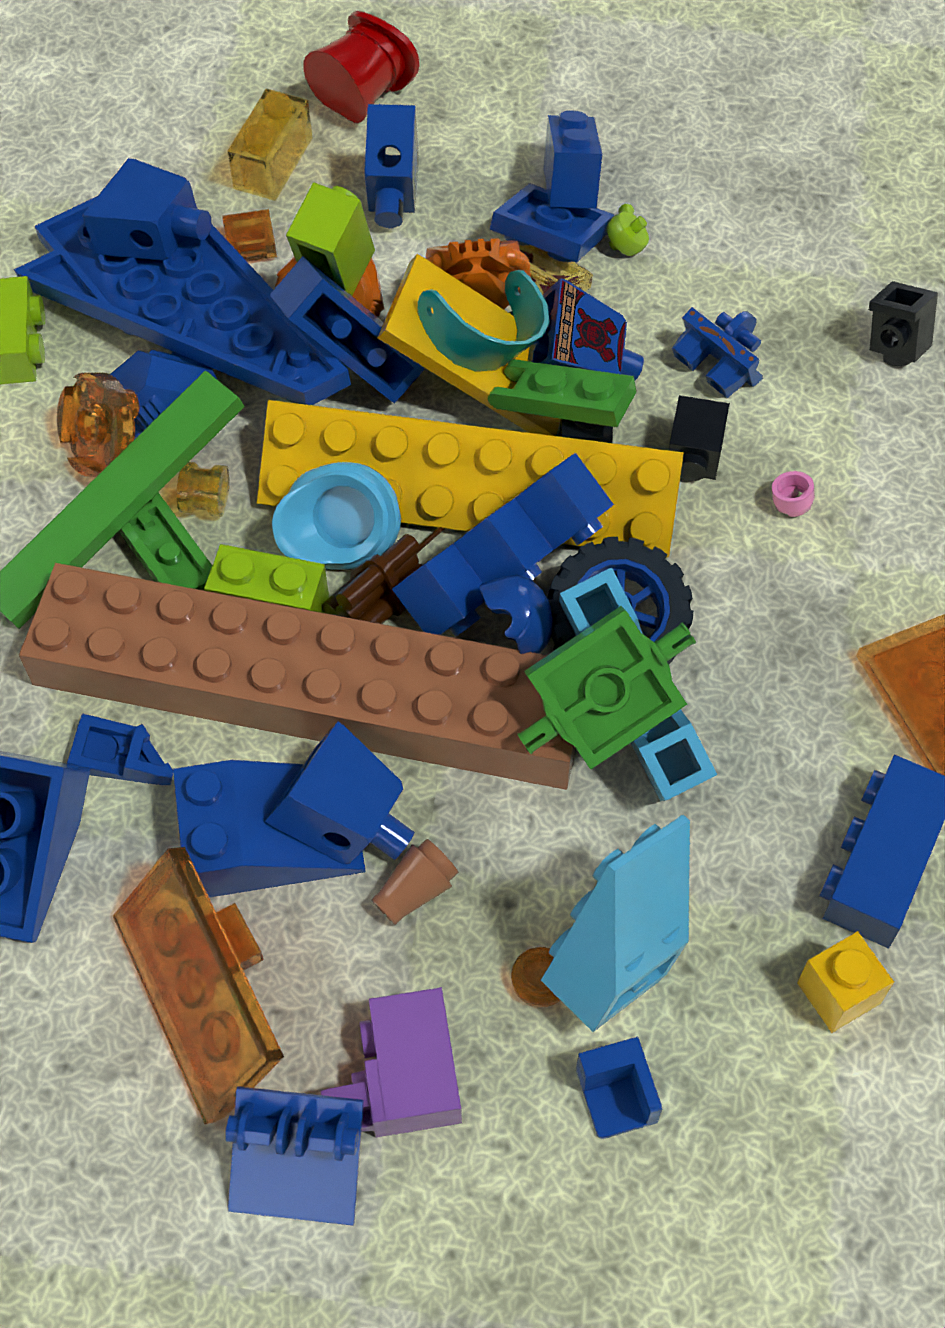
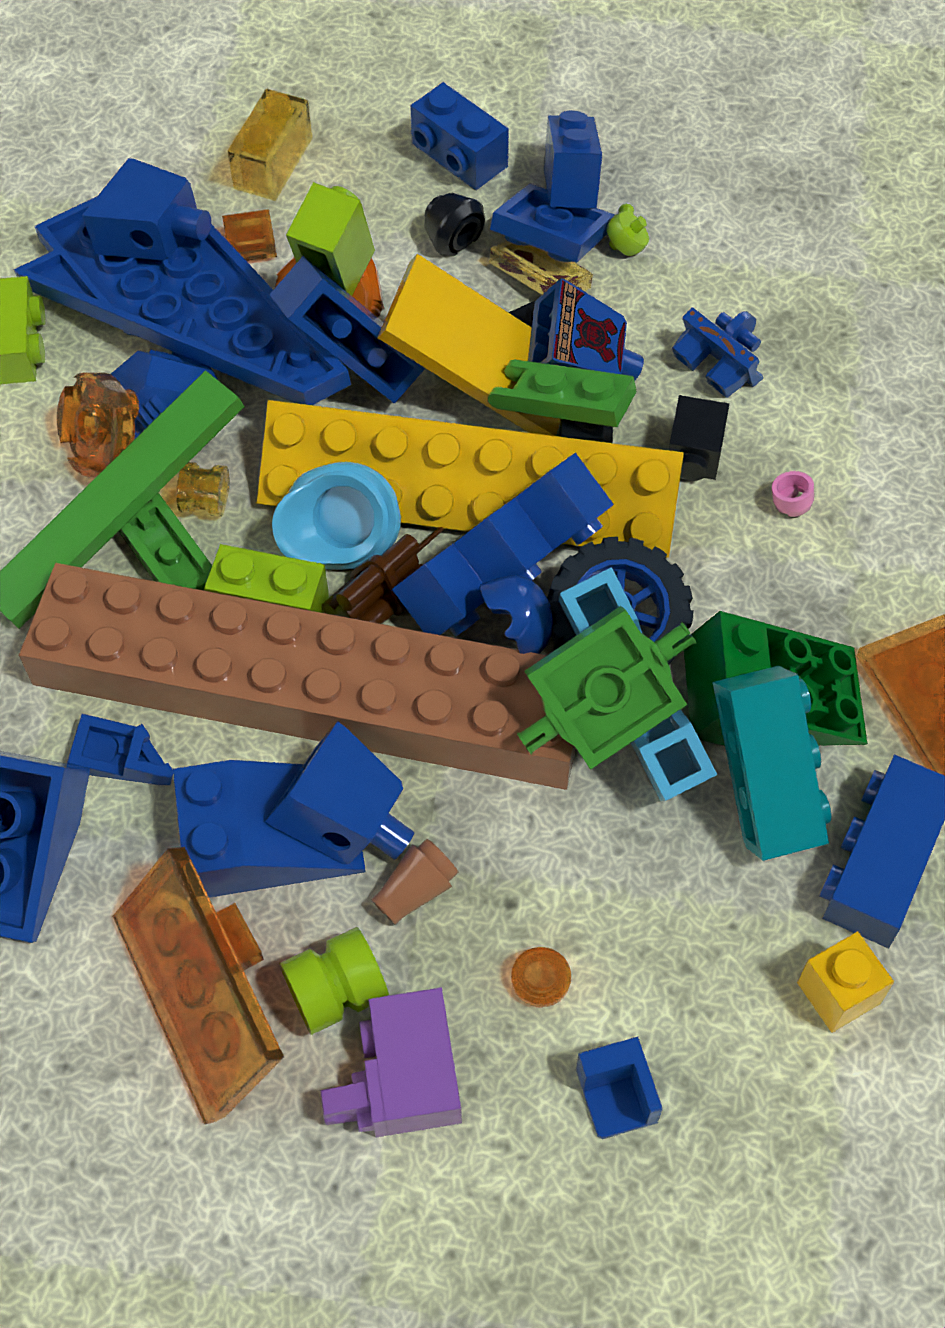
(294, 1155): blue hinge -> none
(334, 980): none -> lime wheel
(361, 66): red hat -> none
(391, 178): blue torso -> none
(453, 222): none -> black cone
(459, 135): none -> blue brick
(474, 349): teal piece -> none
(481, 265): orange helmet -> none
(625, 927): medium azure slope -> none
(739, 645): none -> green slope
(773, 762): none -> teal brick
(902, 322): black brick -> none

